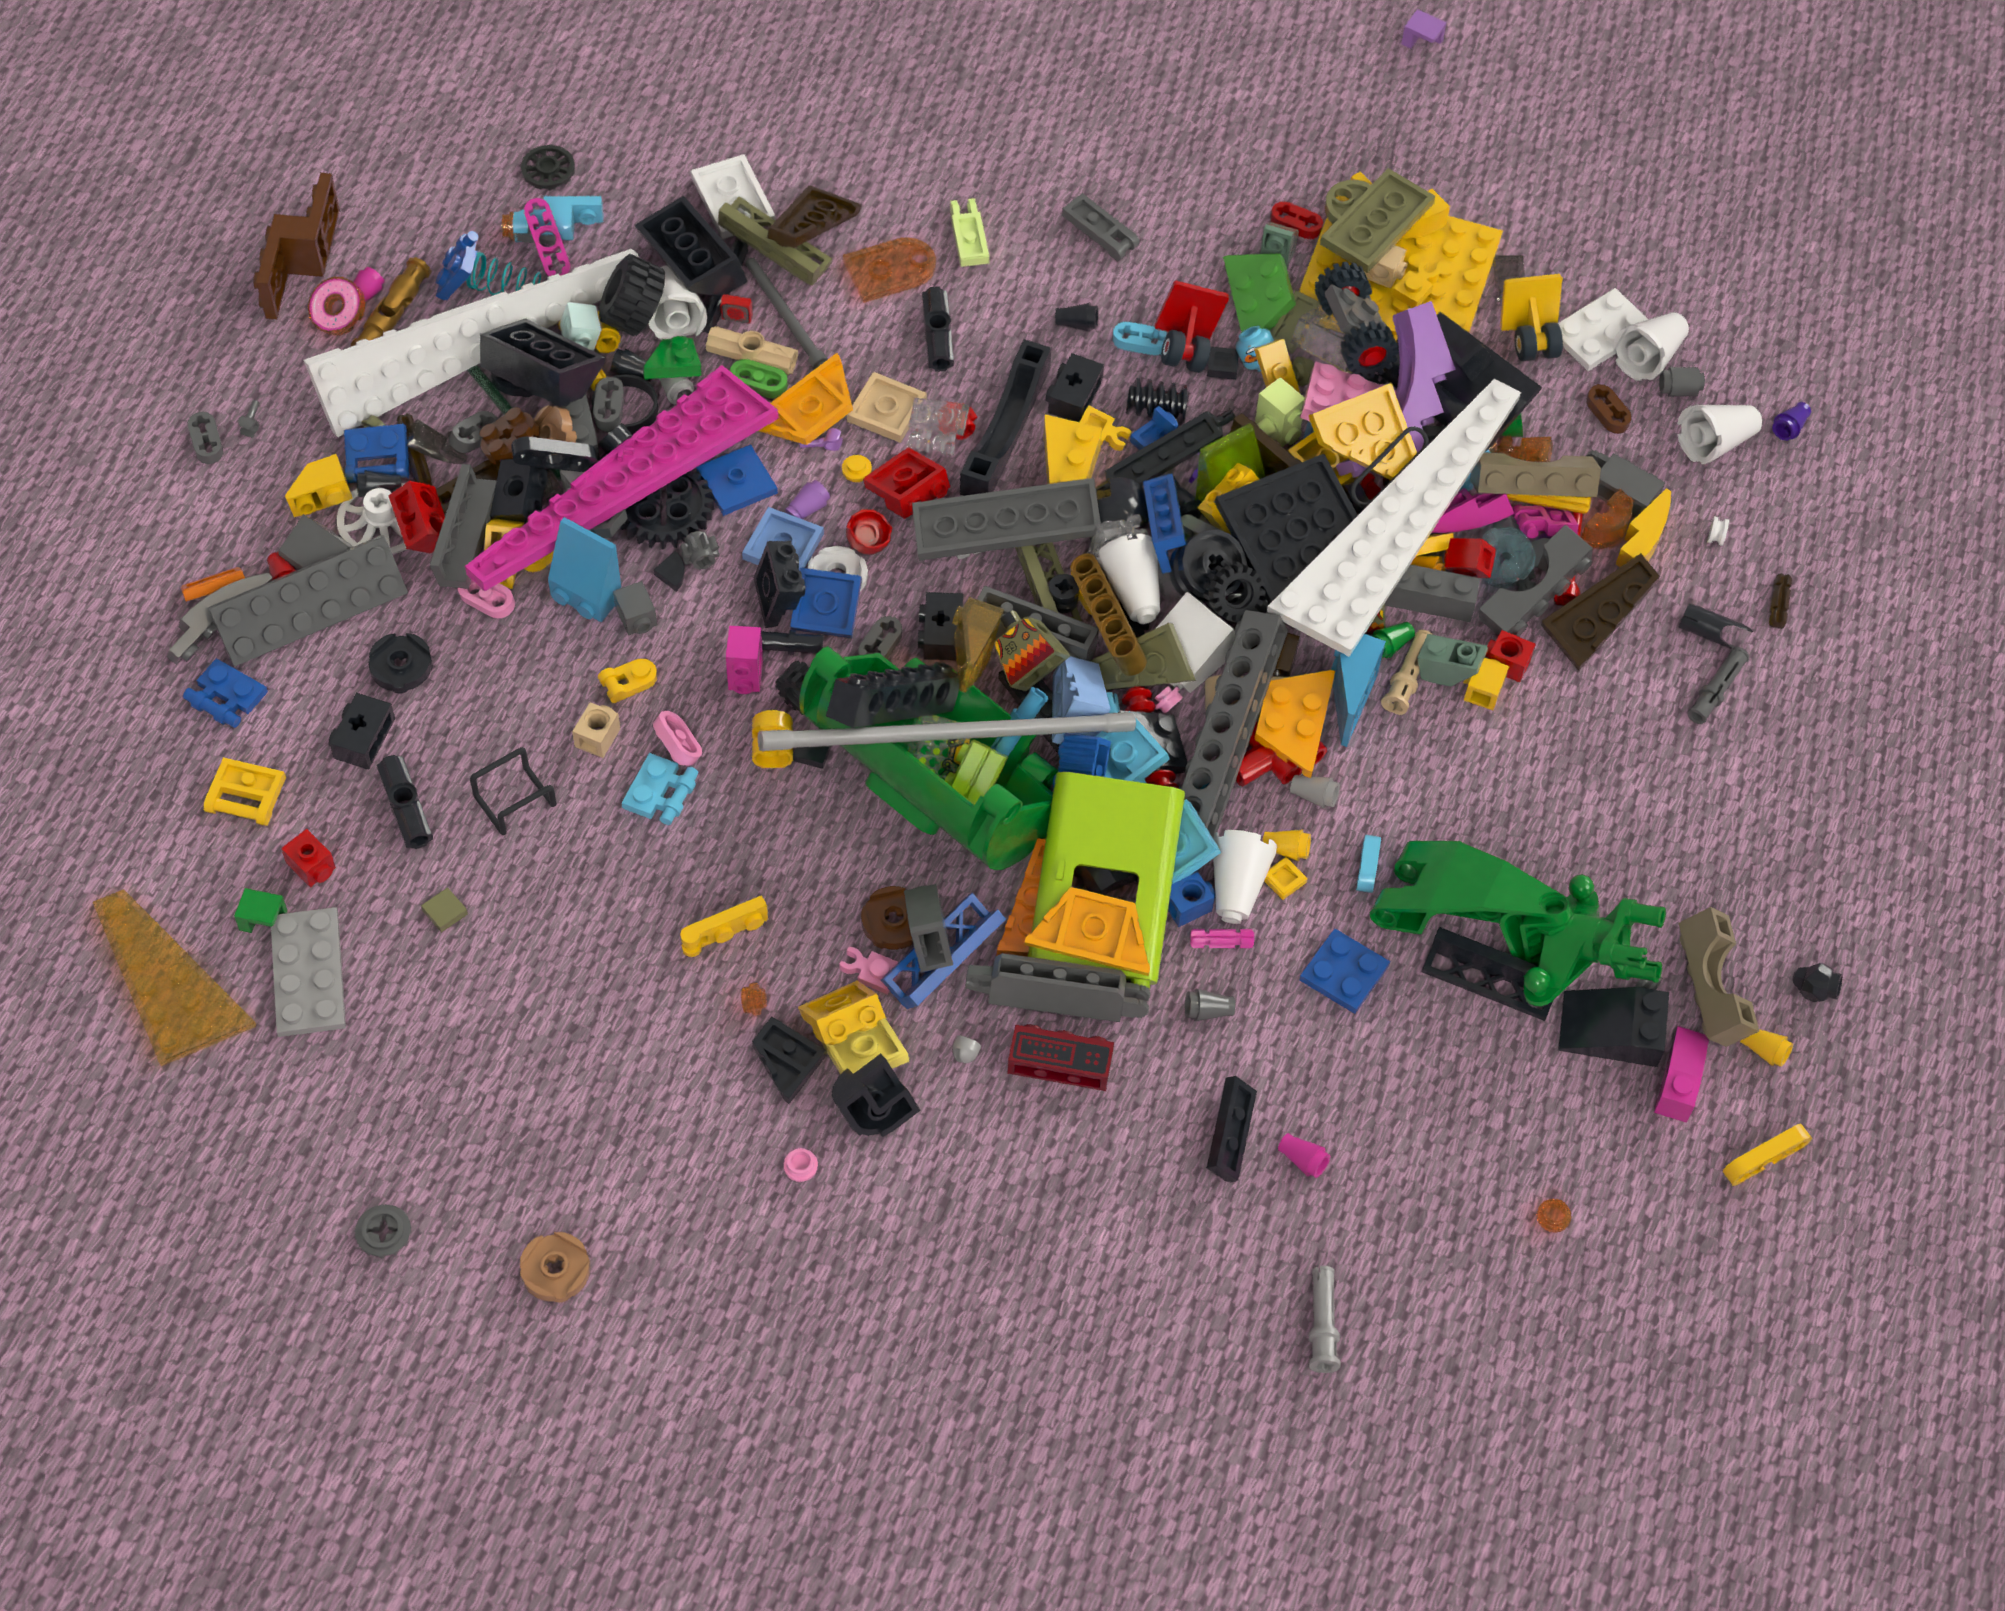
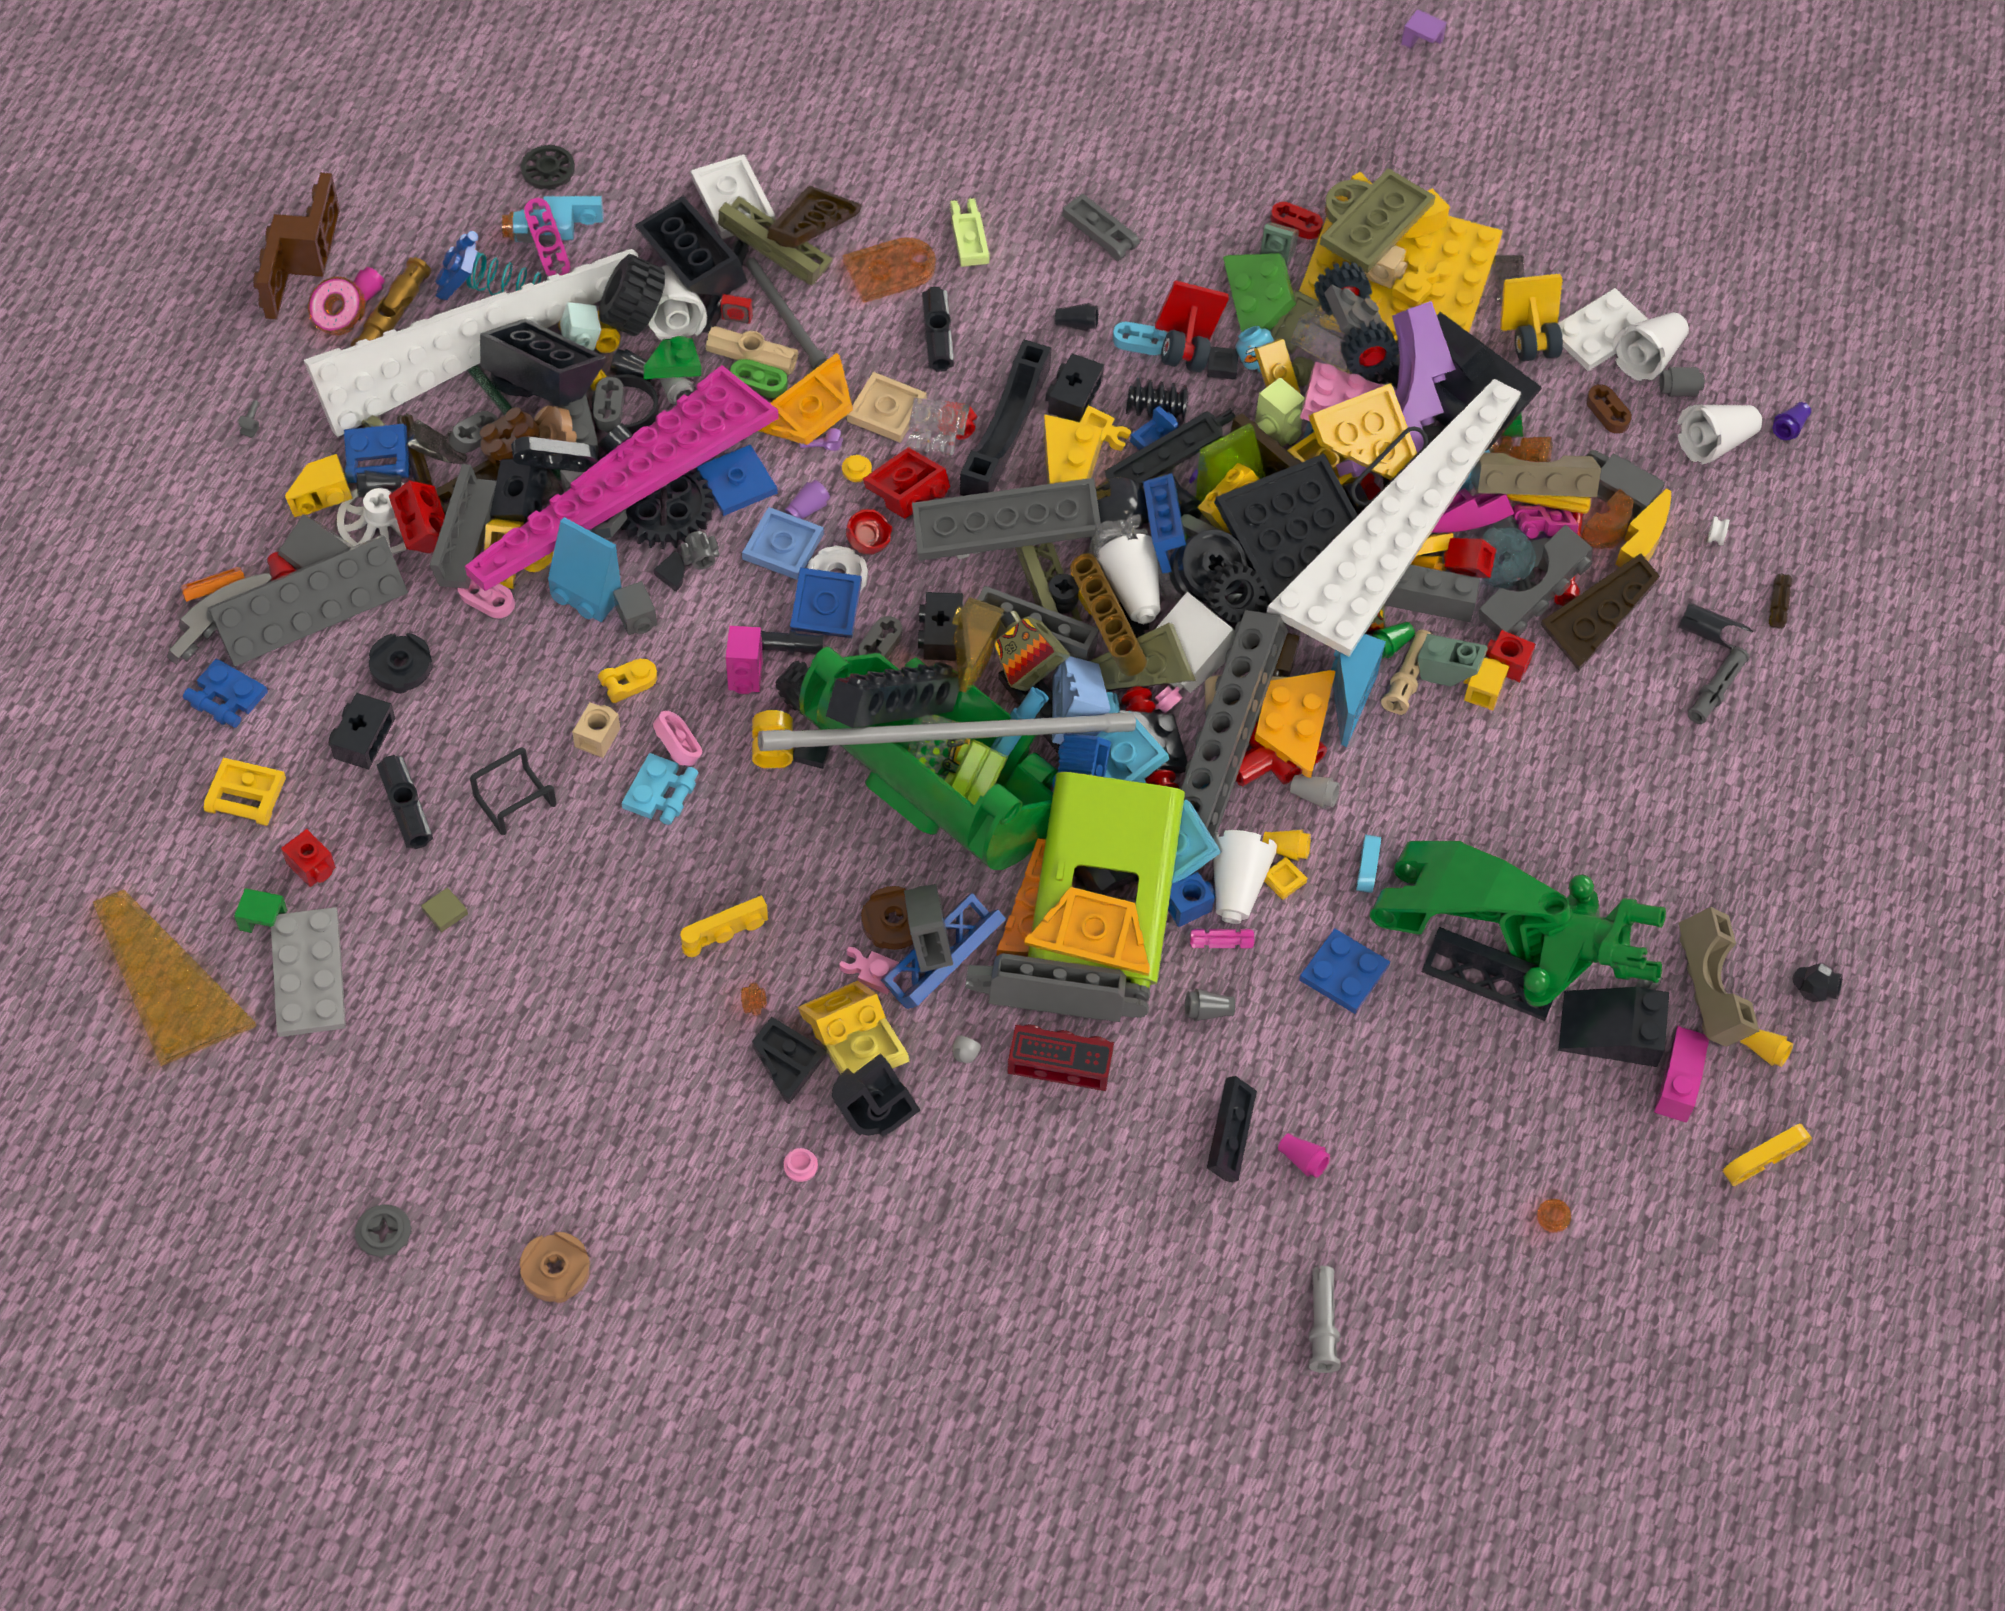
(198, 438): dark grey beam -> none
(778, 581): black plate -> none

